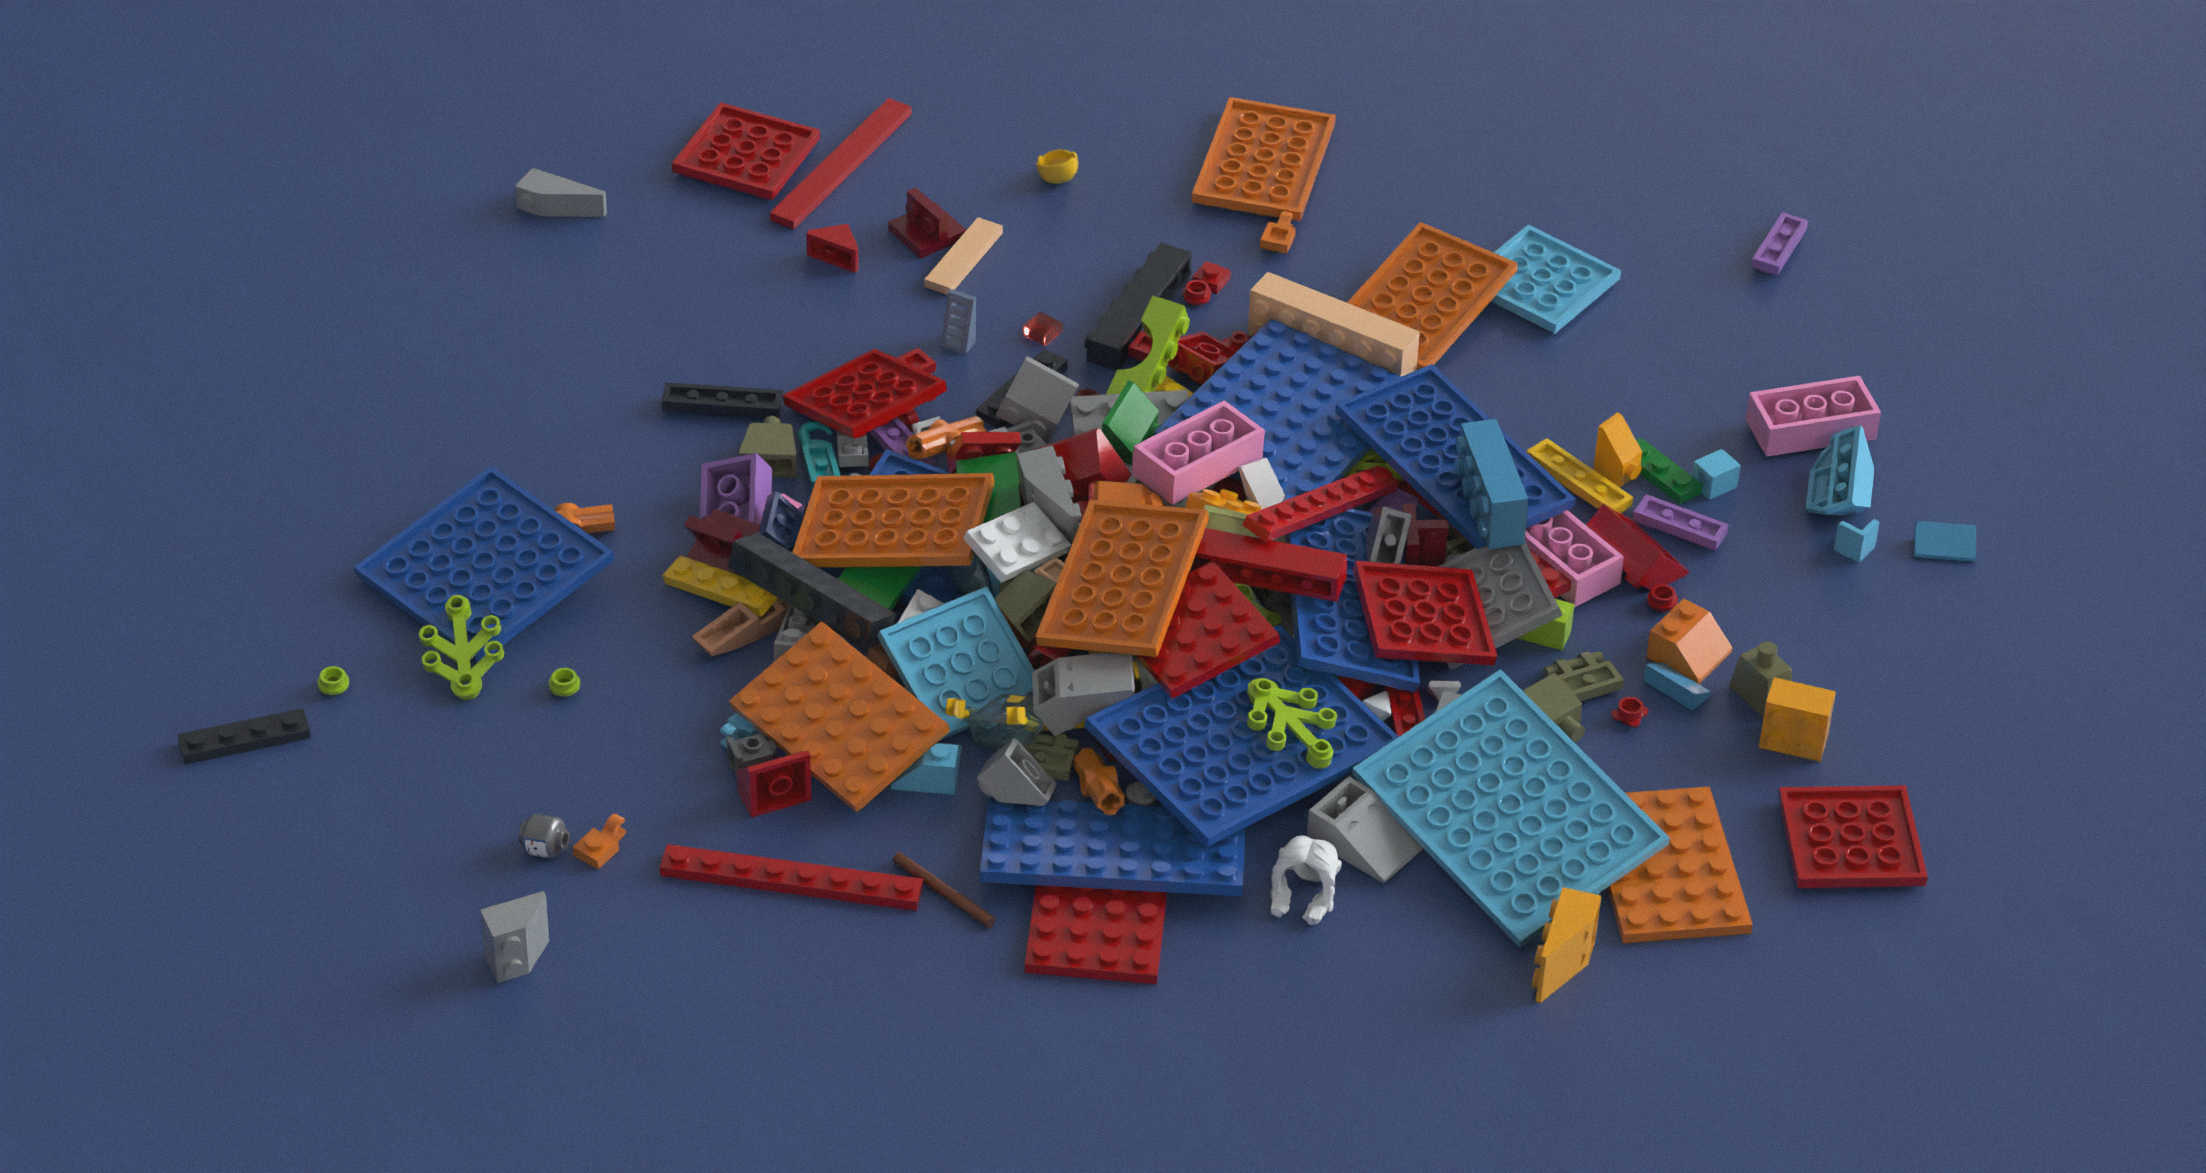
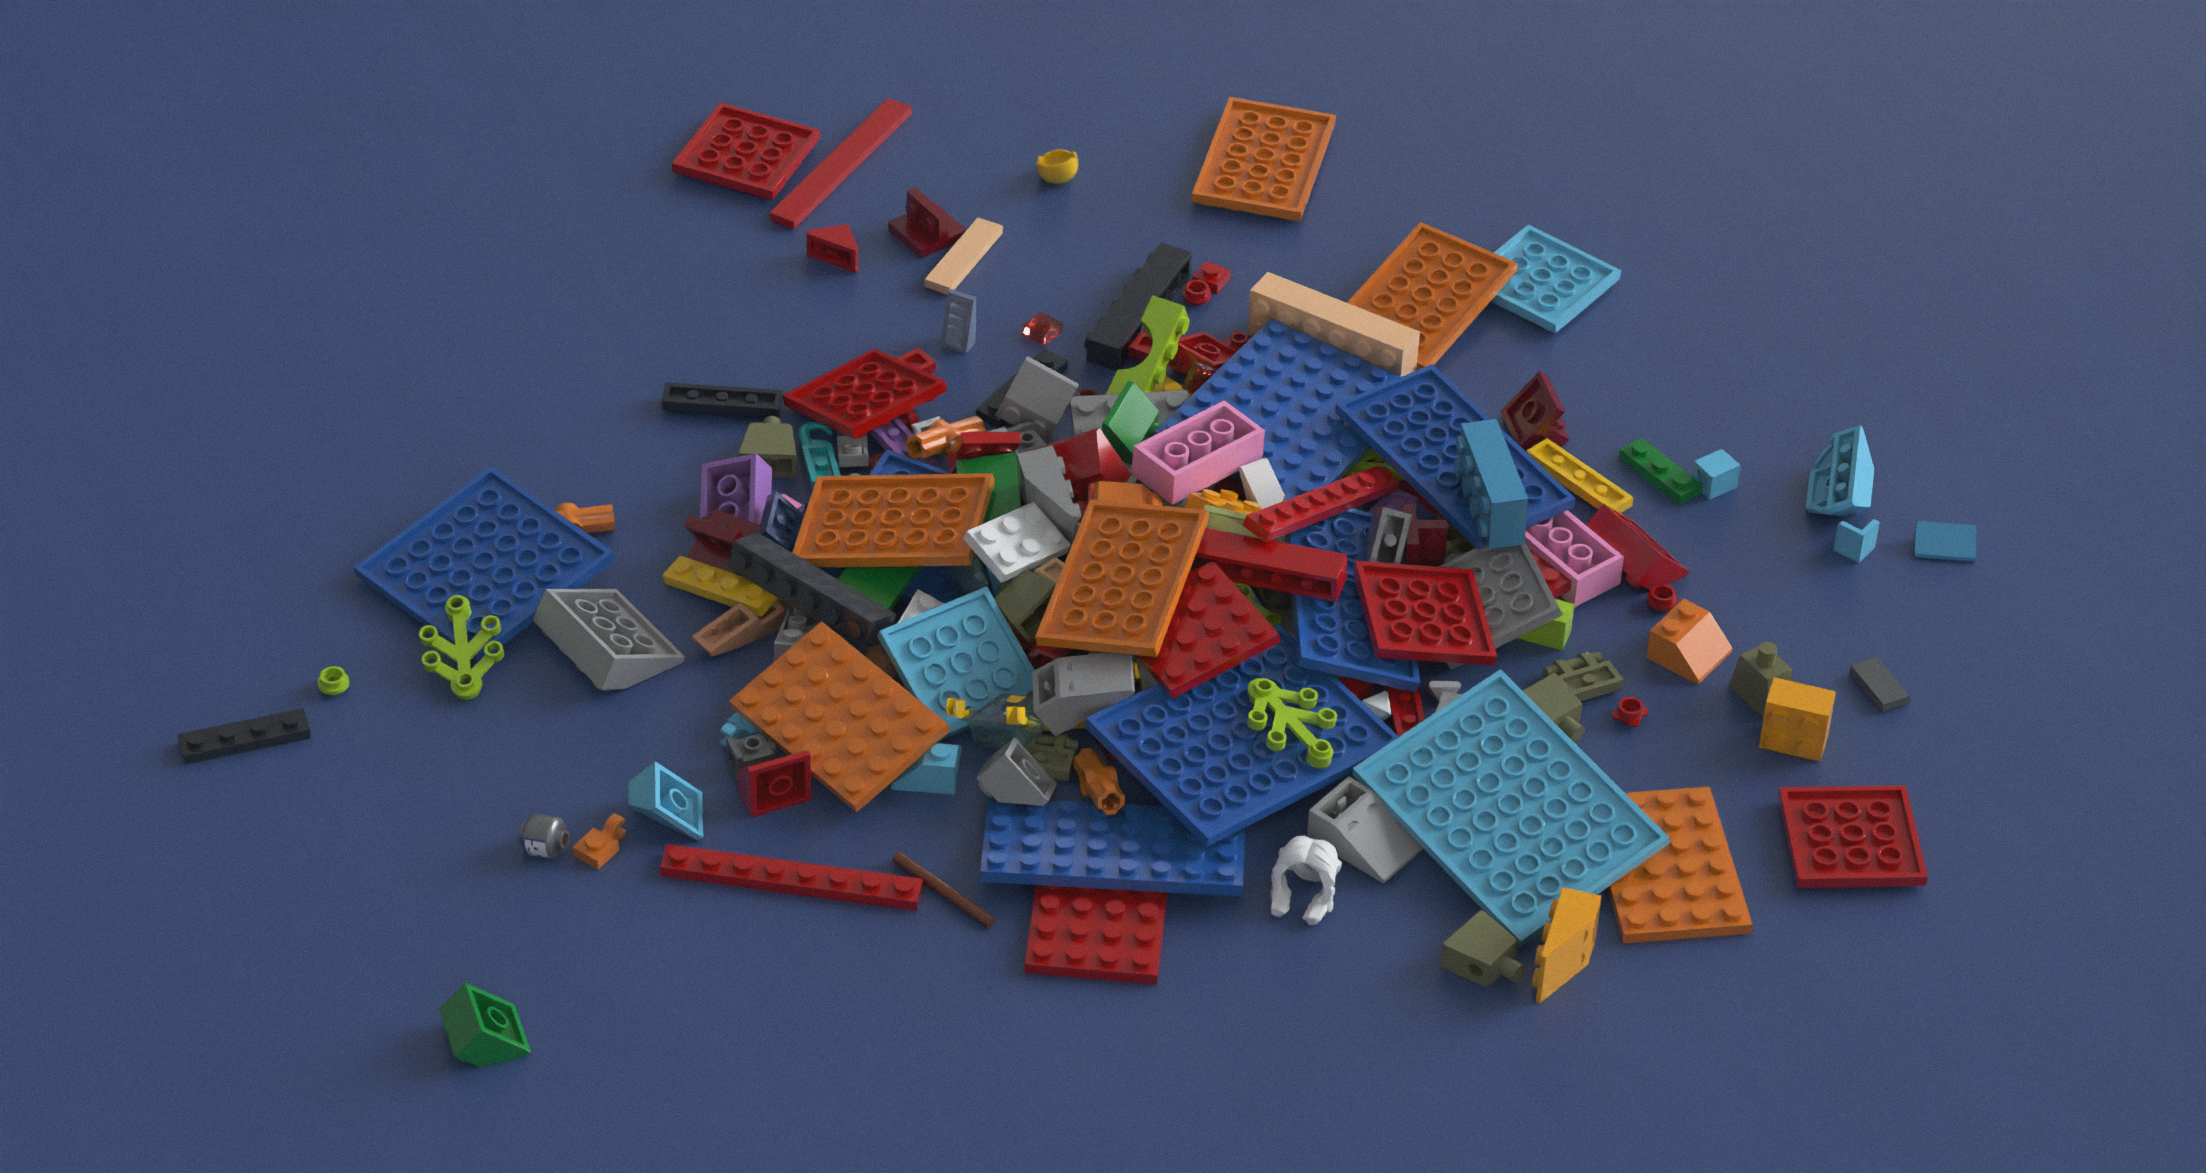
(483, 1027): none -> green slope
(515, 935): light grey slope -> none
(557, 196): light grey slope -> none
(564, 682): lime plate -> none
(605, 636): none -> light grey slope
(668, 800): none -> medium azure slope
(1139, 794): light grey plate -> none
(1197, 376): none -> clear red plate
(1279, 236): orange plate -> none
(1482, 951): none -> olive torso
(1536, 414): none -> dark red bracket
(1617, 452): light orange slope -> none
(1675, 685): dark azure slope -> none
(1680, 522): medium lavender plate -> none
(1779, 243): medium lavender plate -> none
(1810, 414): bright pink brick -> none
(1879, 684): none -> dark grey tile

